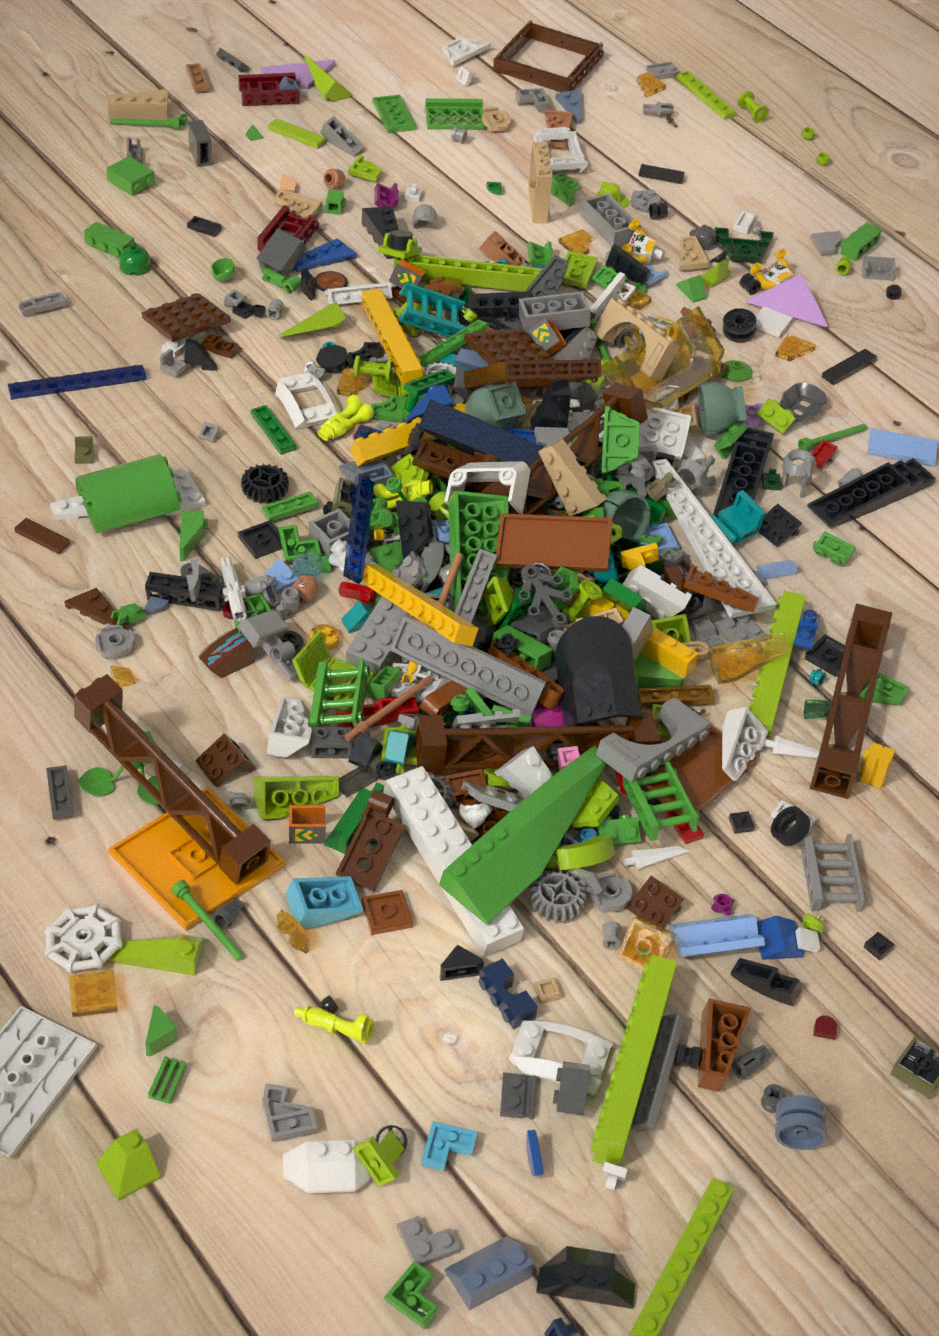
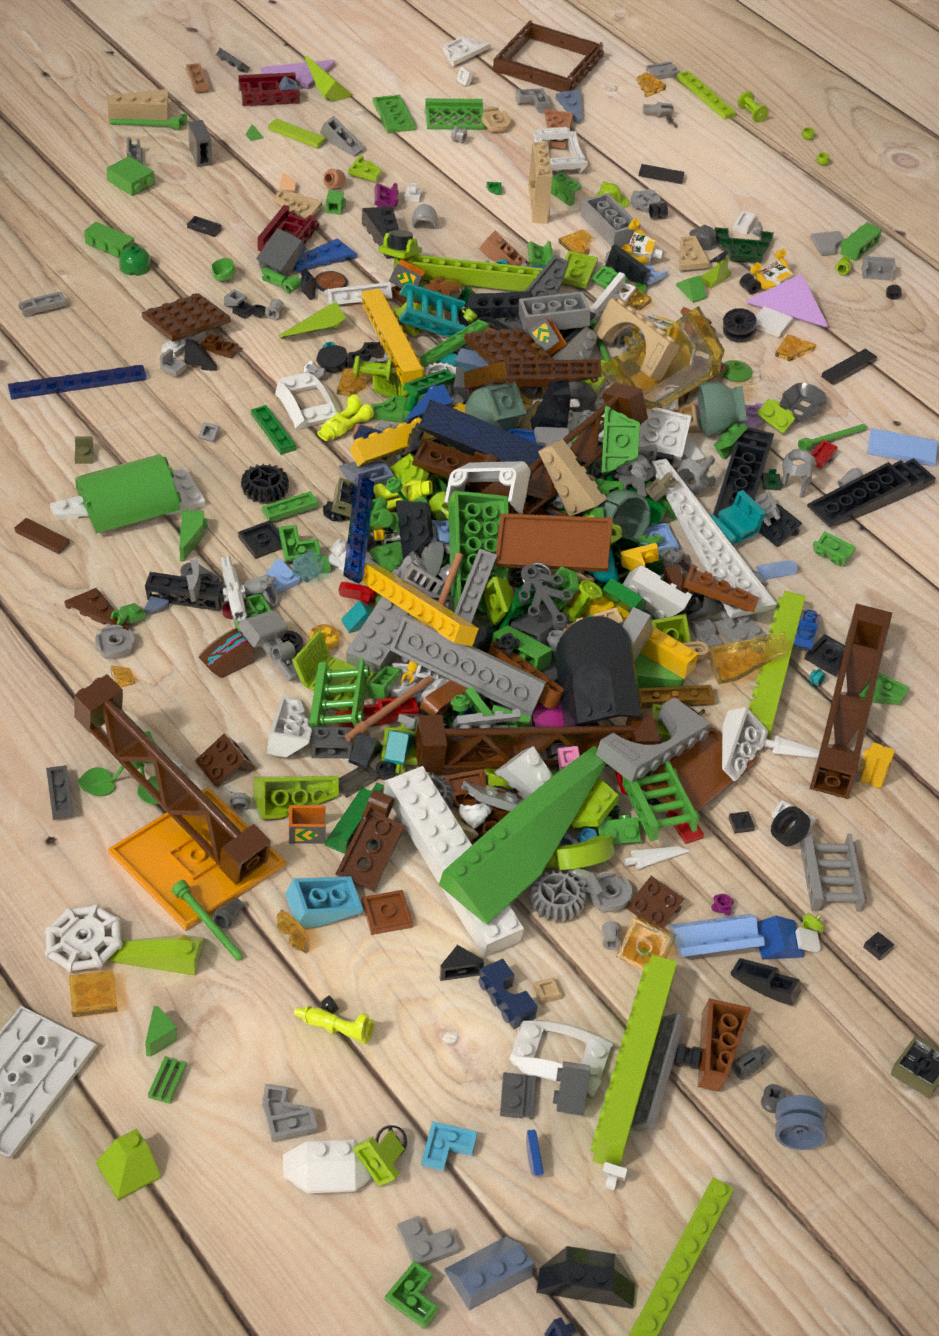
(290, 603): light grey piece -> none
(306, 587): nougat head -> none
(329, 529): light grey brick -> none
(406, 577): none -> light grey slope
(769, 505): none -> light grey hinge
(816, 709): clear green slope -> none
(825, 1027): dark red tile -> none

